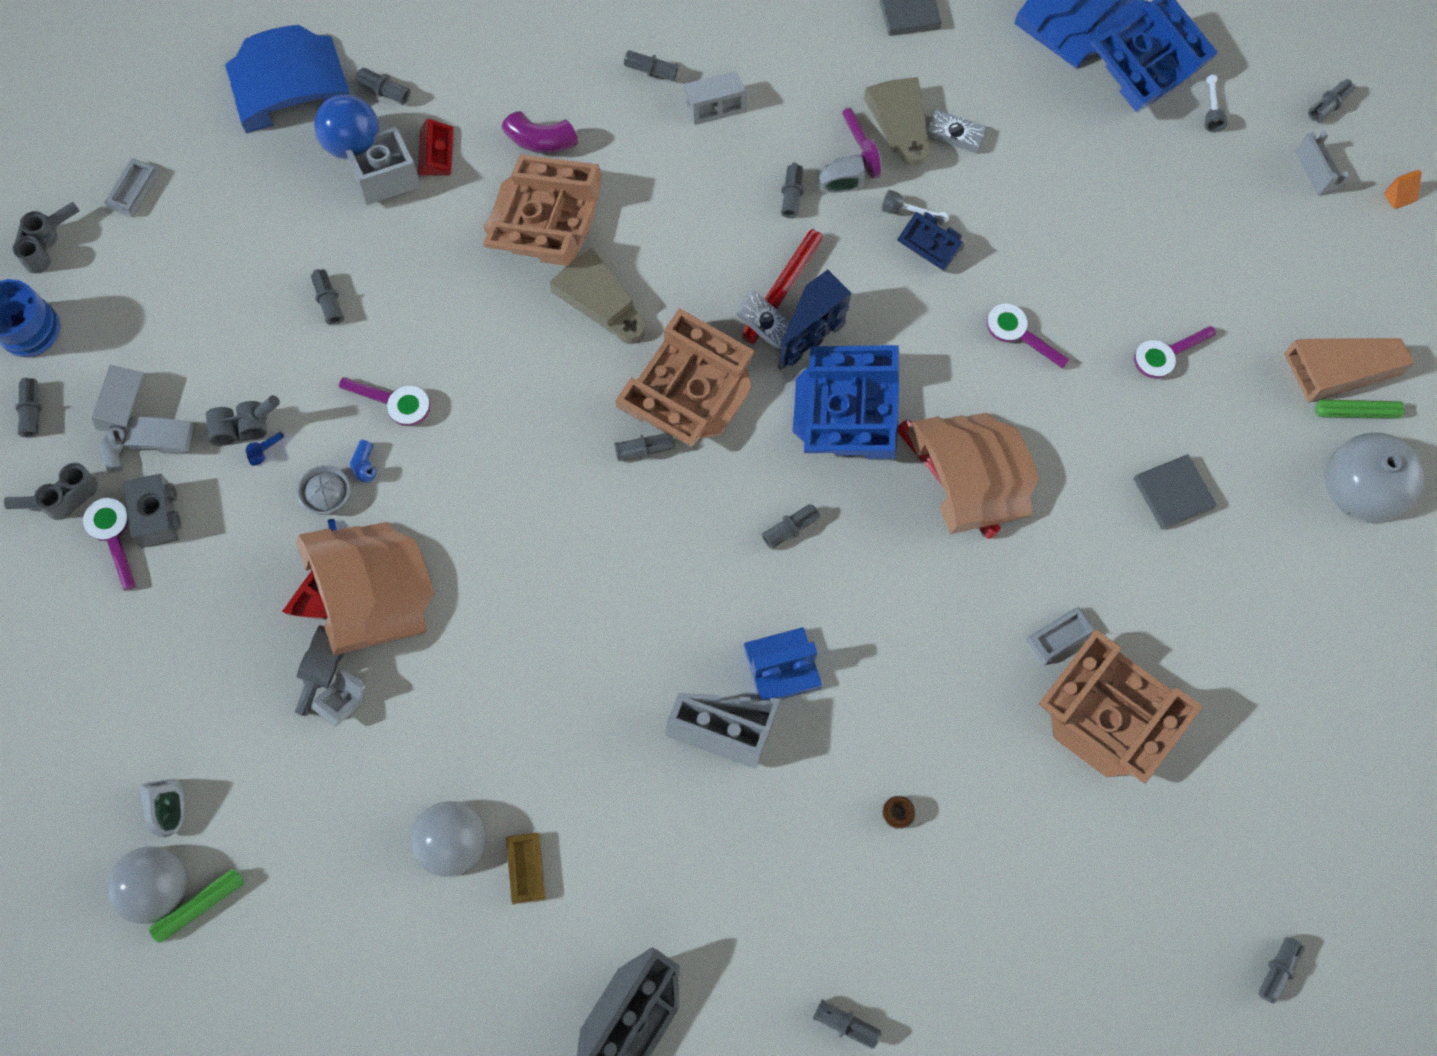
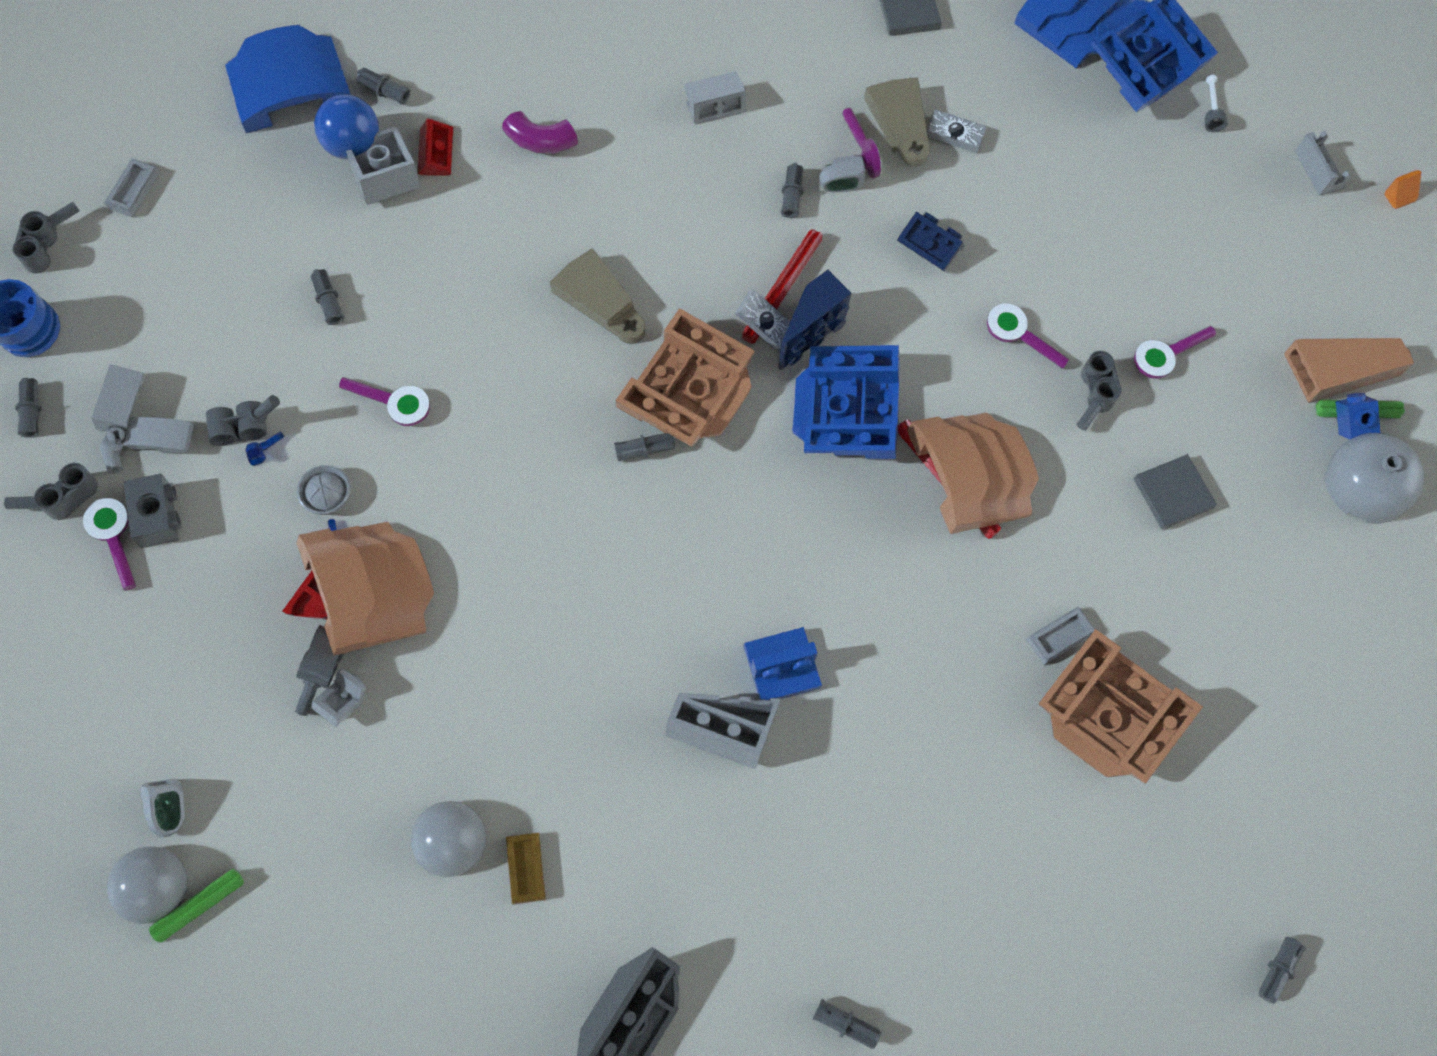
(360, 464): blue arm -> none
(544, 209): nougat slope -> none
(651, 65): dark grey axle -> none
(790, 526): dark grey axle -> none
(894, 203): hinge -> none
(907, 807): reddish brown plate -> none
(1099, 381): none -> dark grey beam
(1331, 100): dark grey axle -> none
(1357, 415): none -> blue brick

